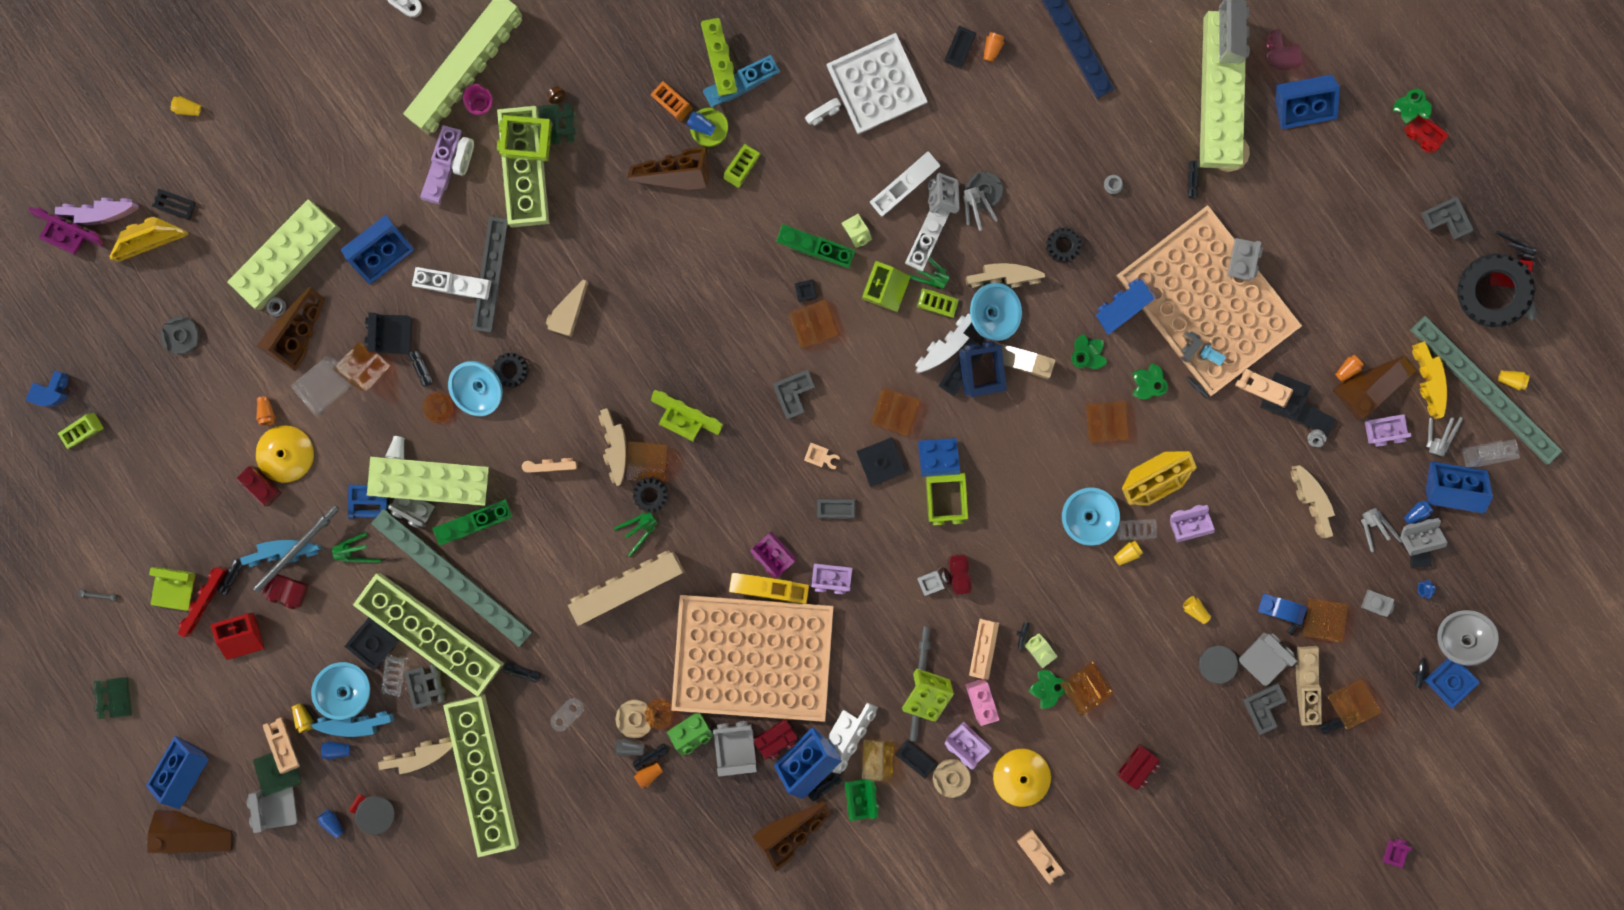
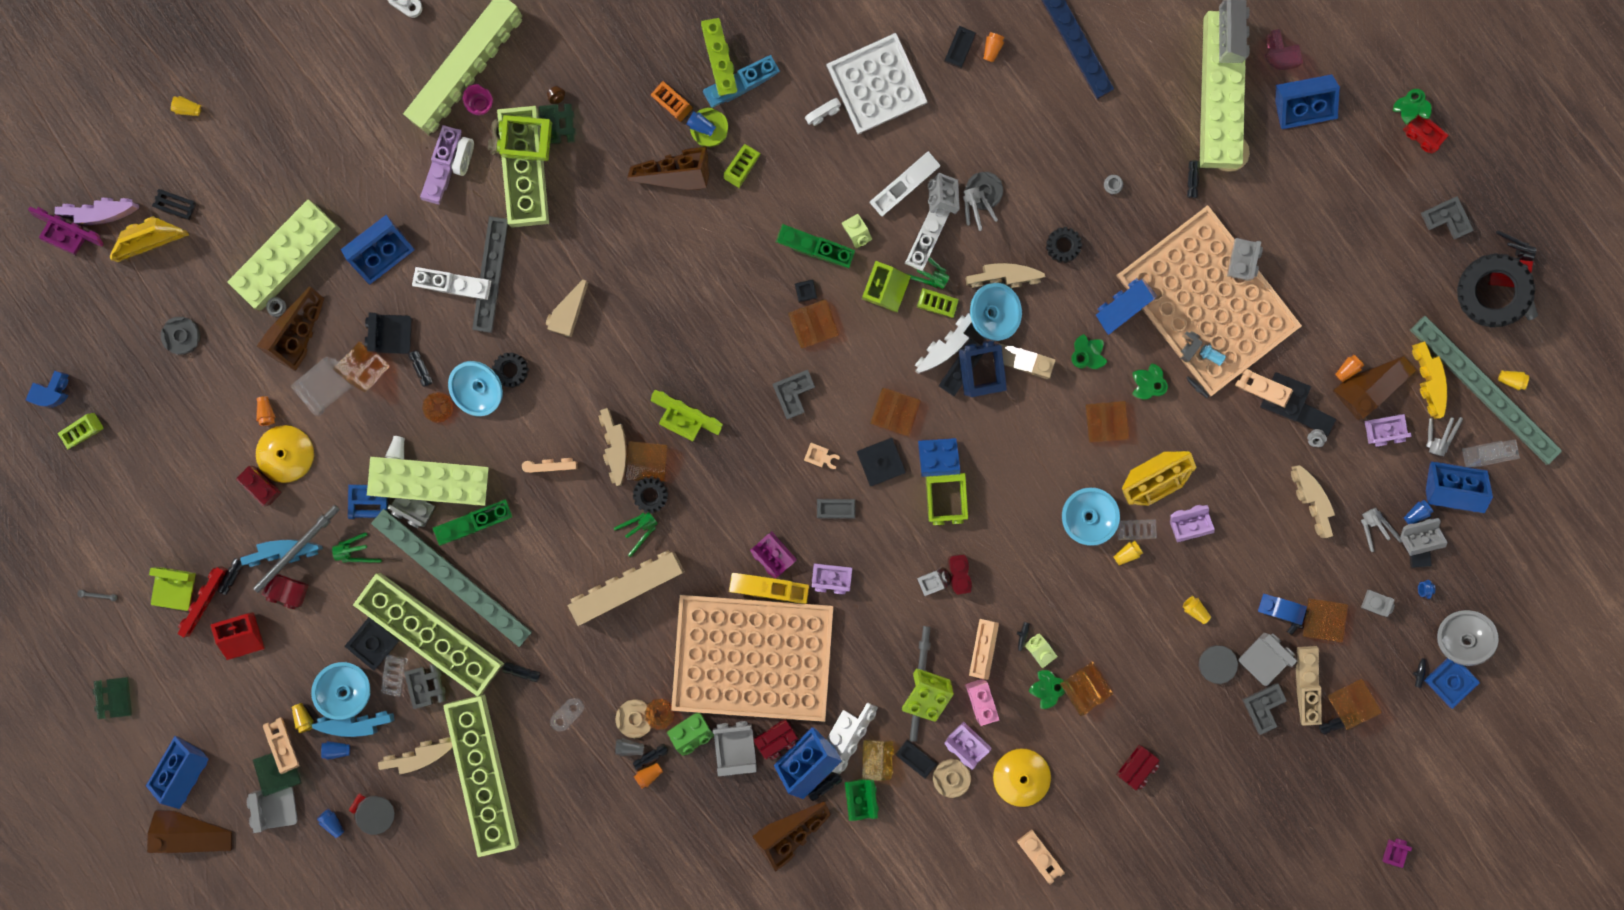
(492, 143): none -> dark tan plate

